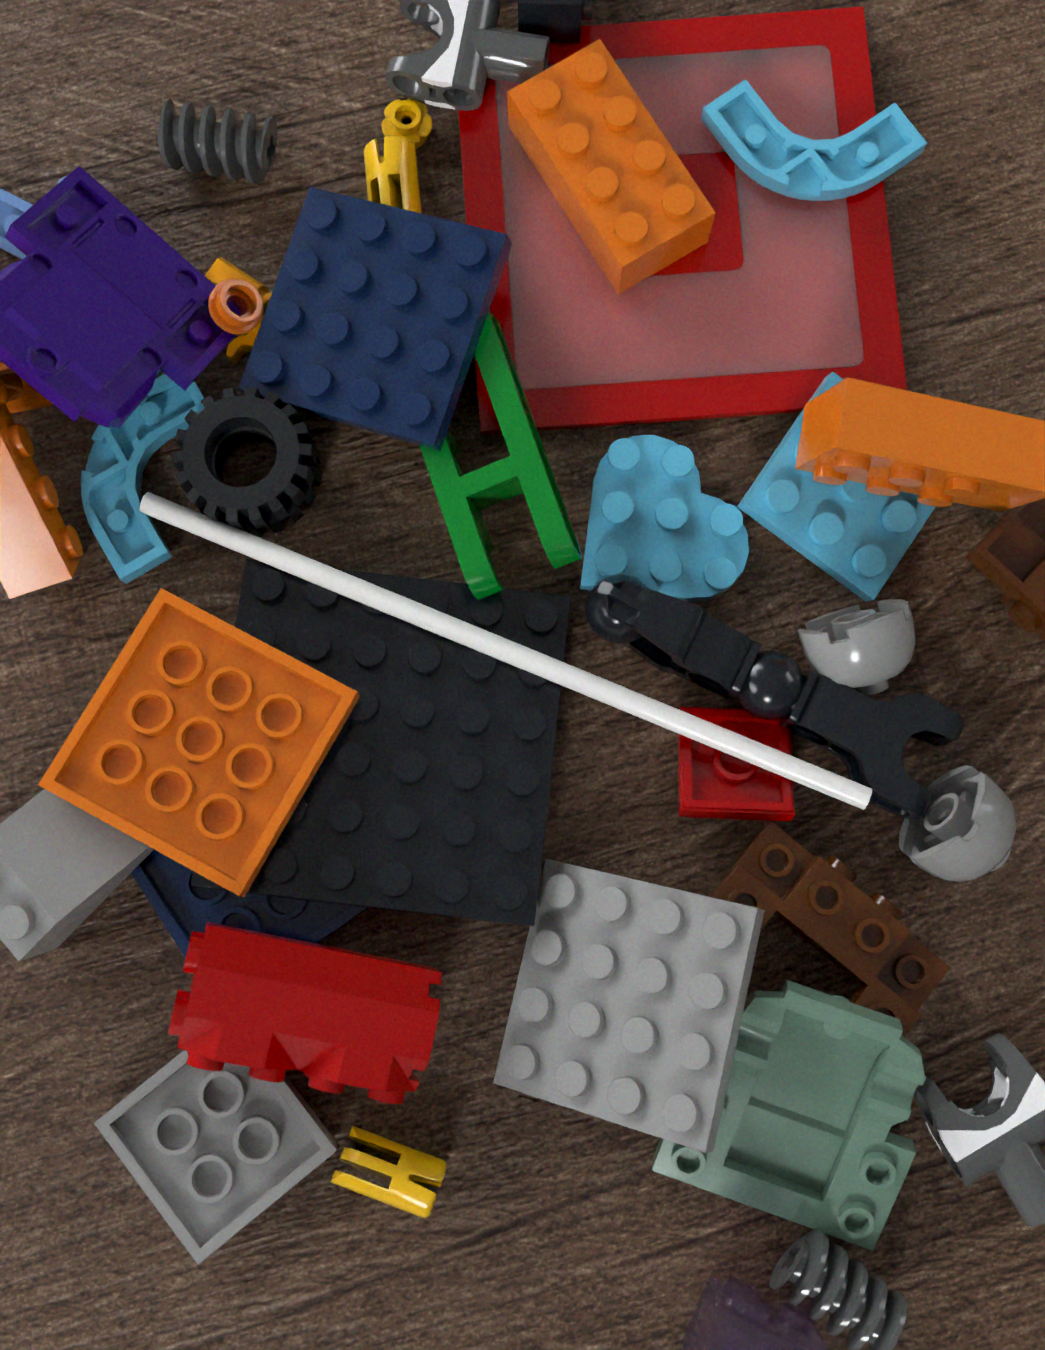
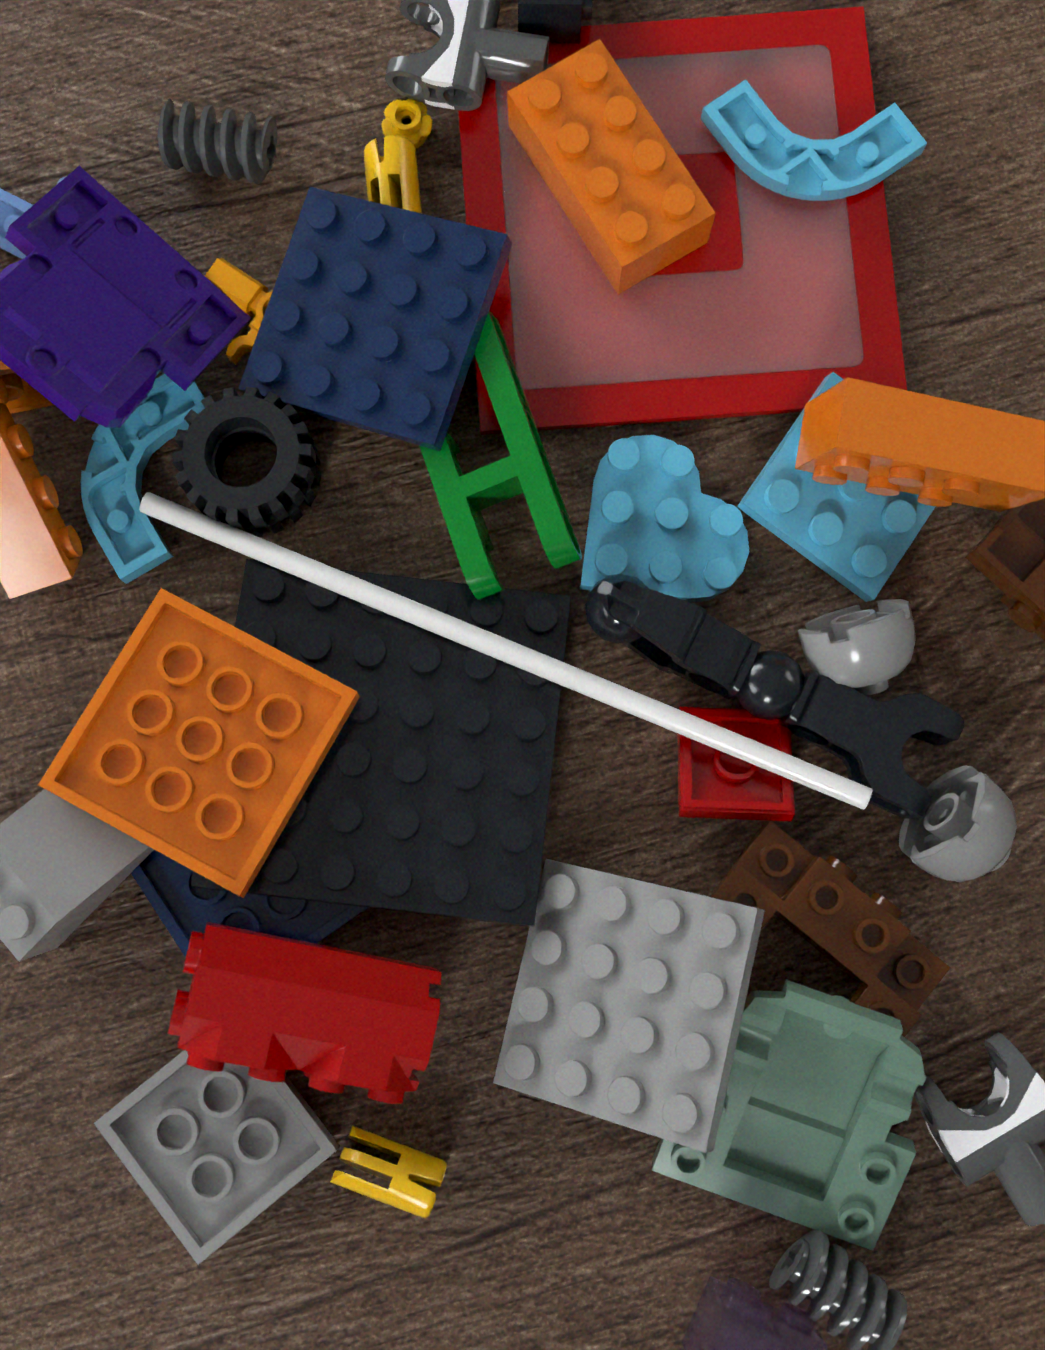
(245, 297): orange plate -> none

